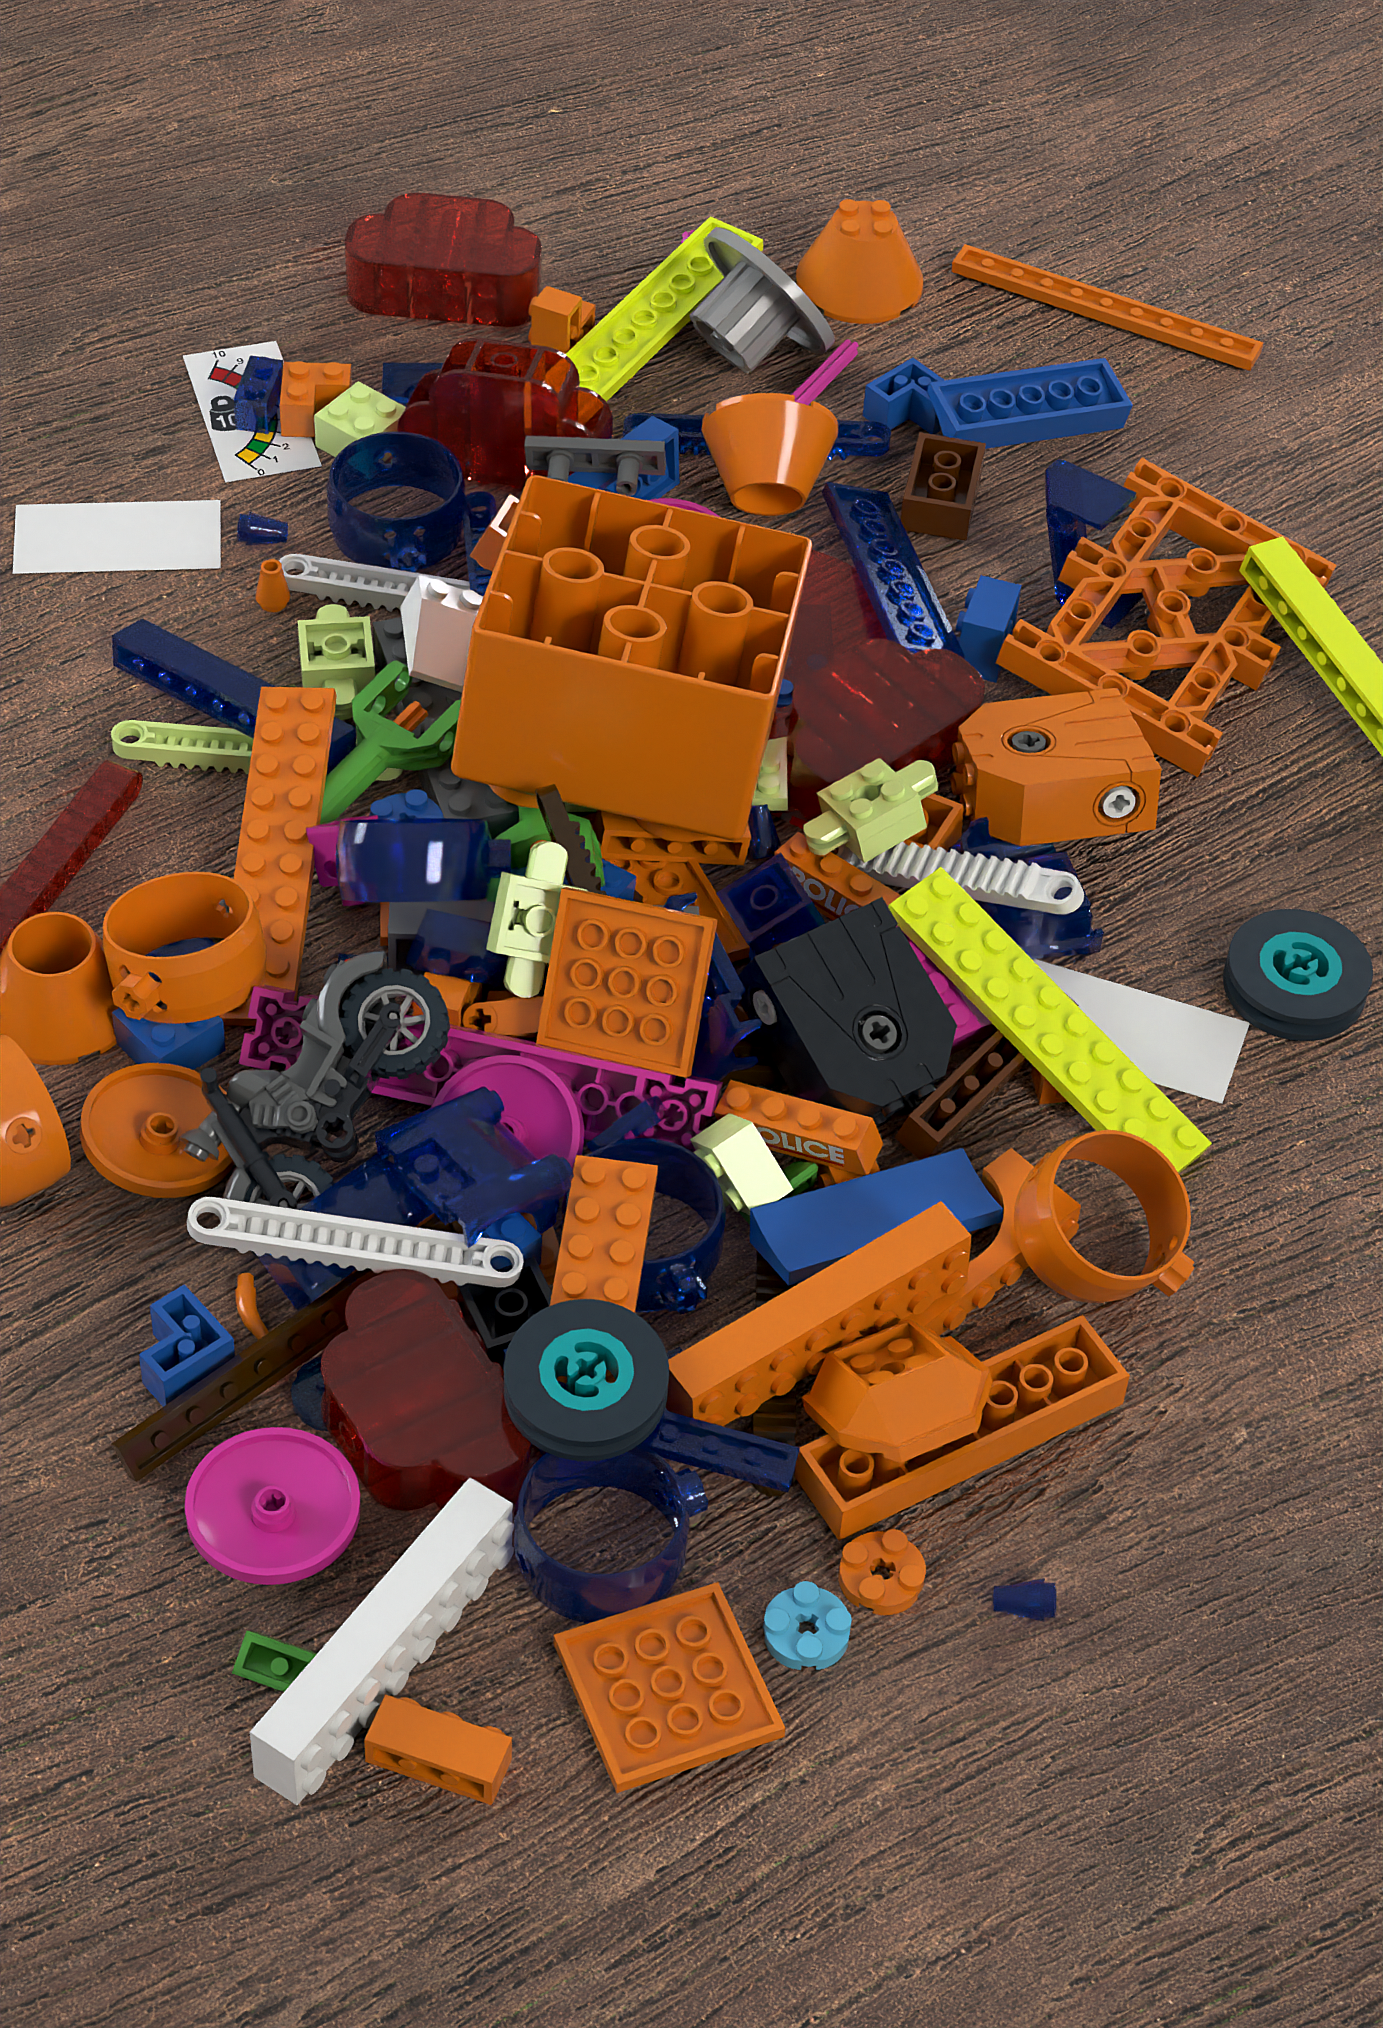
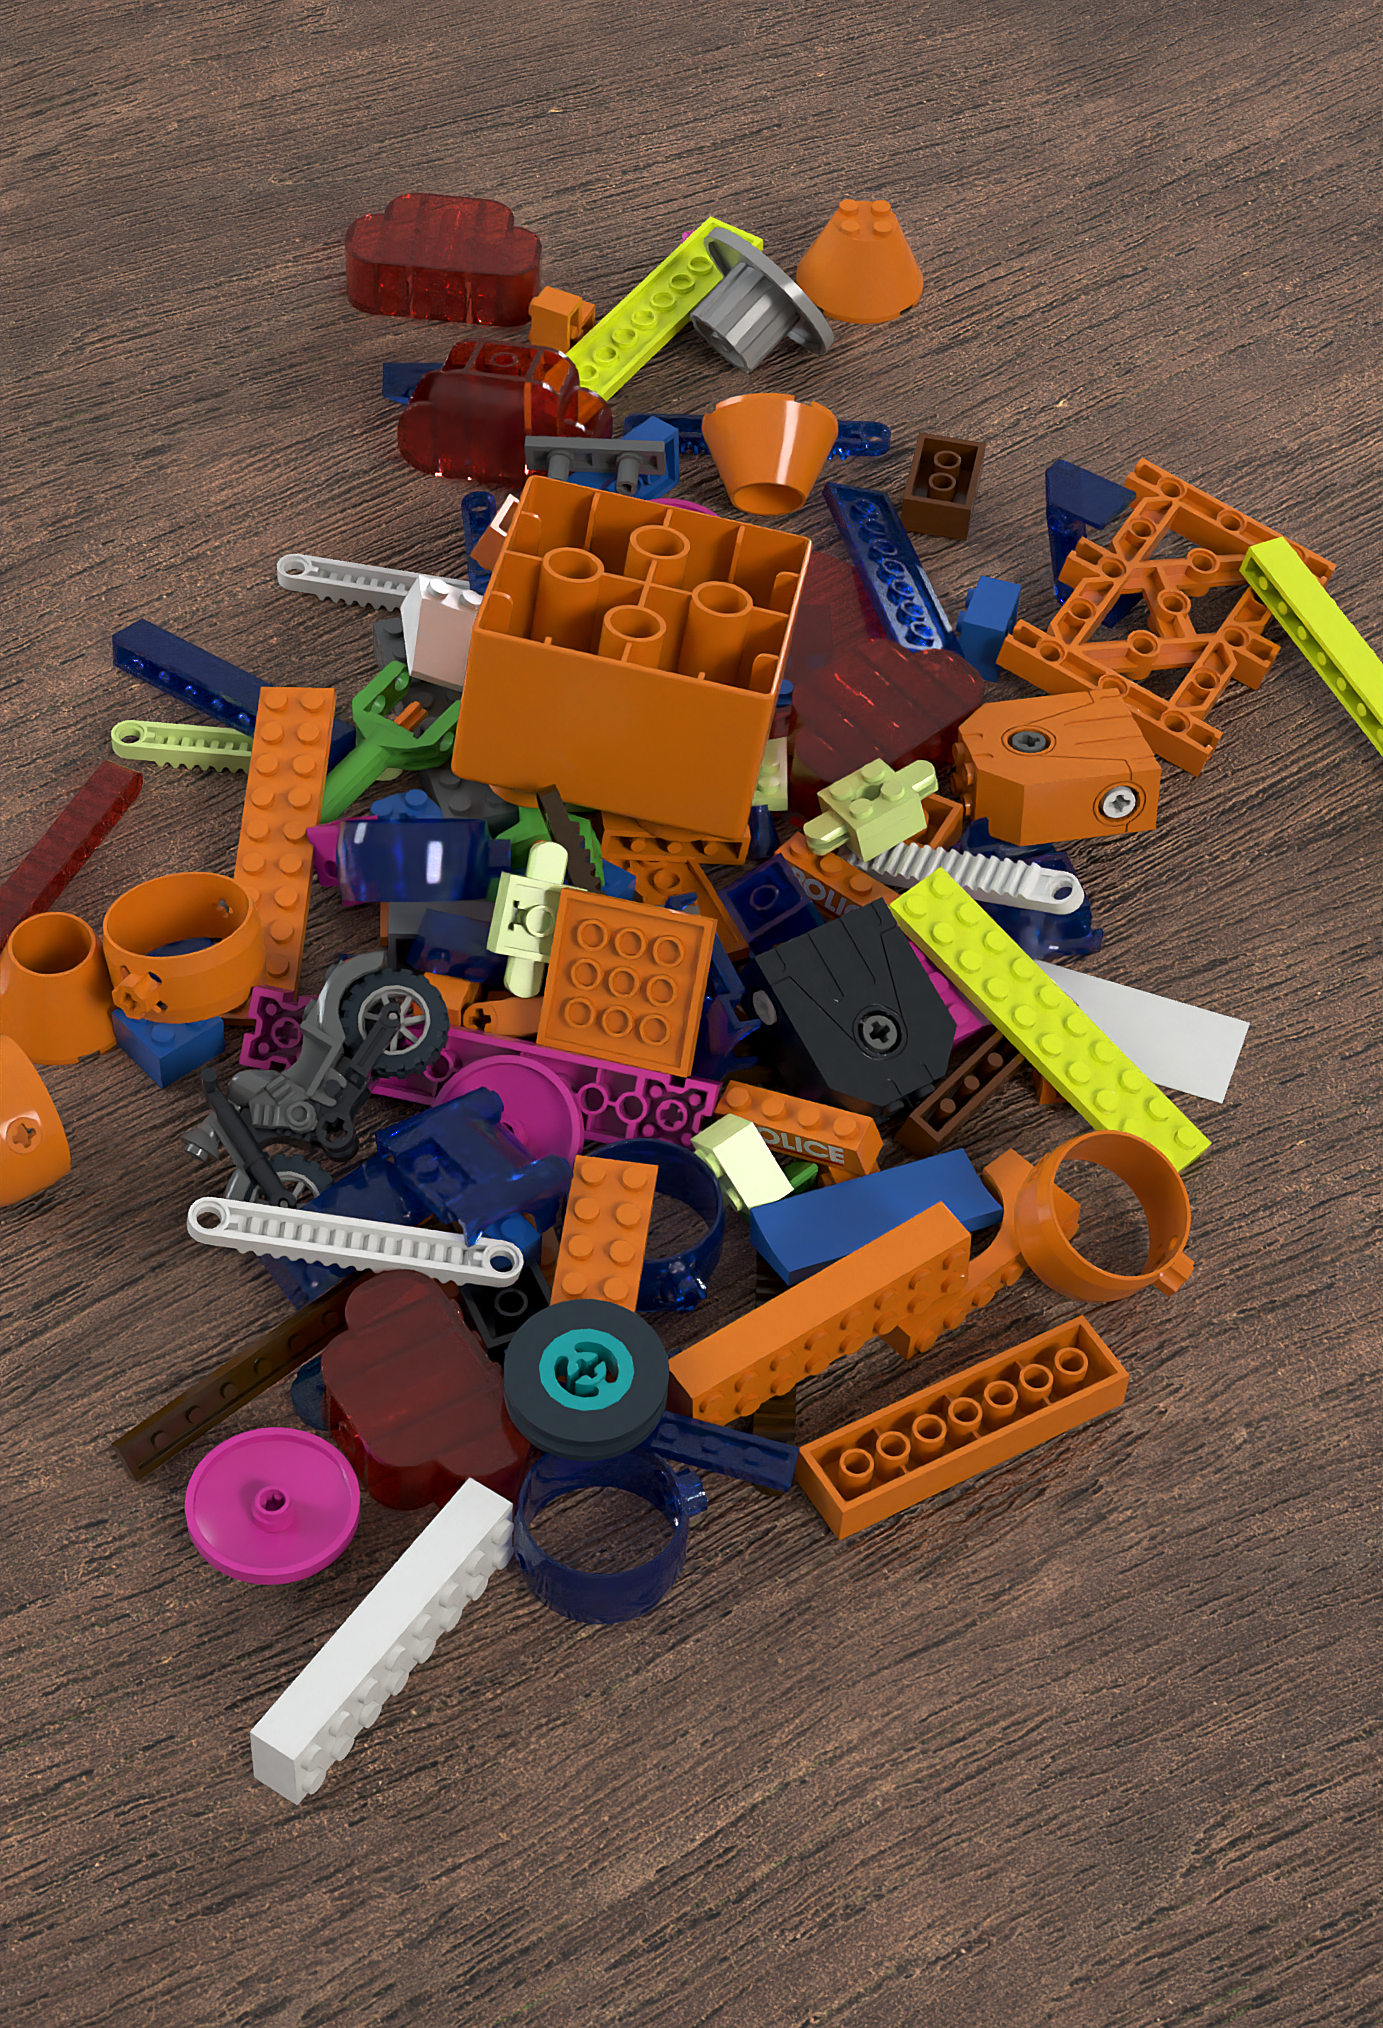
(117, 536): white sticker -> none
(135, 1127): orange dish -> none
(188, 1345): blue brick -> none
(241, 452): white sticker -> none
(246, 1305): orange animal -> none
(258, 394): clear blue brick -> none
(260, 530): clear blue cone -> none
(270, 1660): bright green slope -> none
(272, 588): orange cone -> none
(306, 391): orange brick -> none
(337, 655): yellowish green brick -> none
(355, 415): yellowish green brick -> none
(418, 464): clear blue cylinder -> none
(438, 1748): orange brick -> none
(635, 1121): clear blue plate -> none
(668, 1687): orange plate -> none
(813, 1605): medium azure plate -> none
(826, 372): dark pink axle -> none
(886, 1550): orange plate -> none
(899, 1392): orange piece -> none
(902, 396): blue brick -> none
(1027, 1599): clear blue cone -> none
(1031, 403): blue arch -> none
(1107, 307): orange plate -> none
(1297, 974): black wheel -> none

